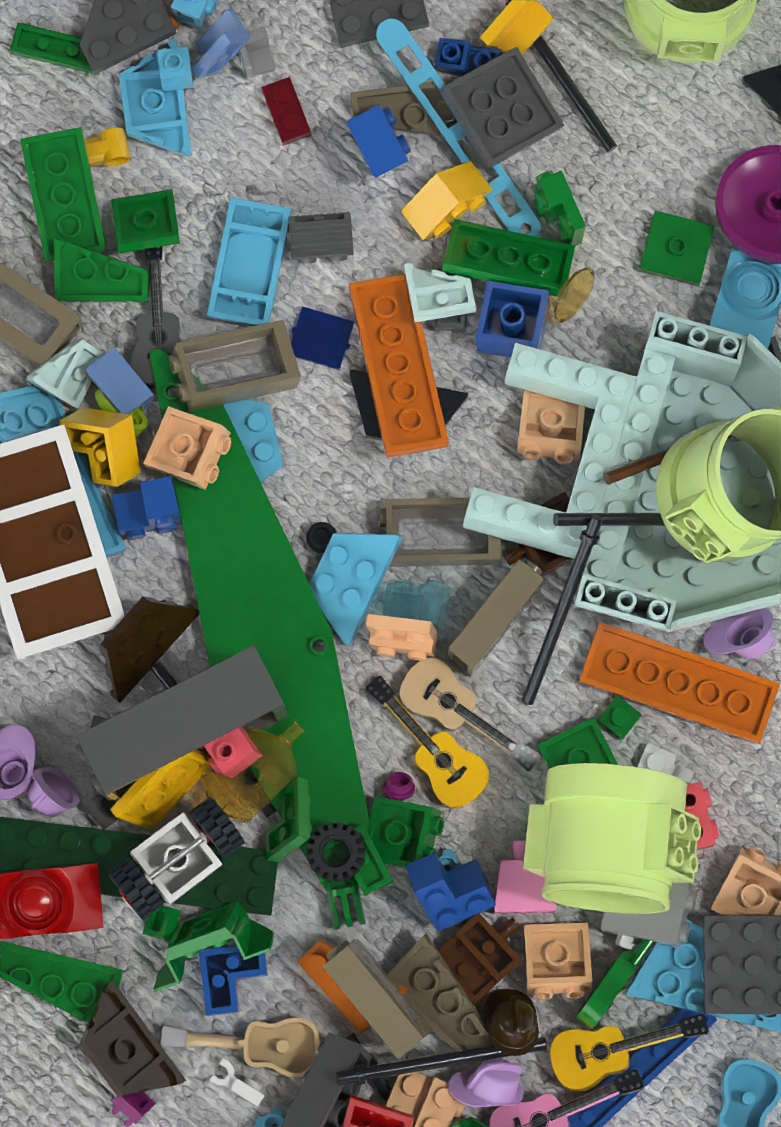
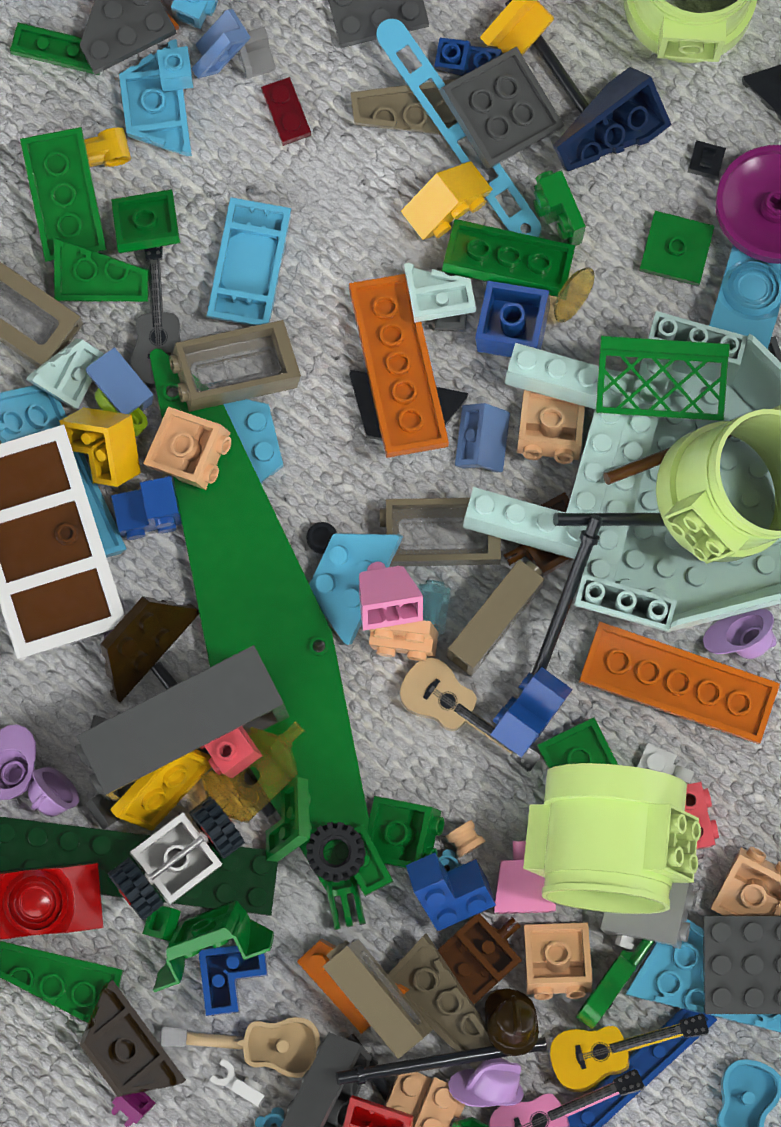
(321, 237): dark grey brick -> none
(321, 338): clear blue piece -> none
(378, 139): blue brick -> none
(388, 597): none -> bright pink torso
(399, 786): magenta plate -> none
(453, 772): yellow piece -> none
(465, 839): none -> light nougat wheel
(482, 437): none -> medium blue panel
(525, 718): none -> blue brick
(619, 717): green plate -> none
(620, 116): none -> dark blue wedge
(671, 351): none -> green fence
(706, 160): none -> black tile

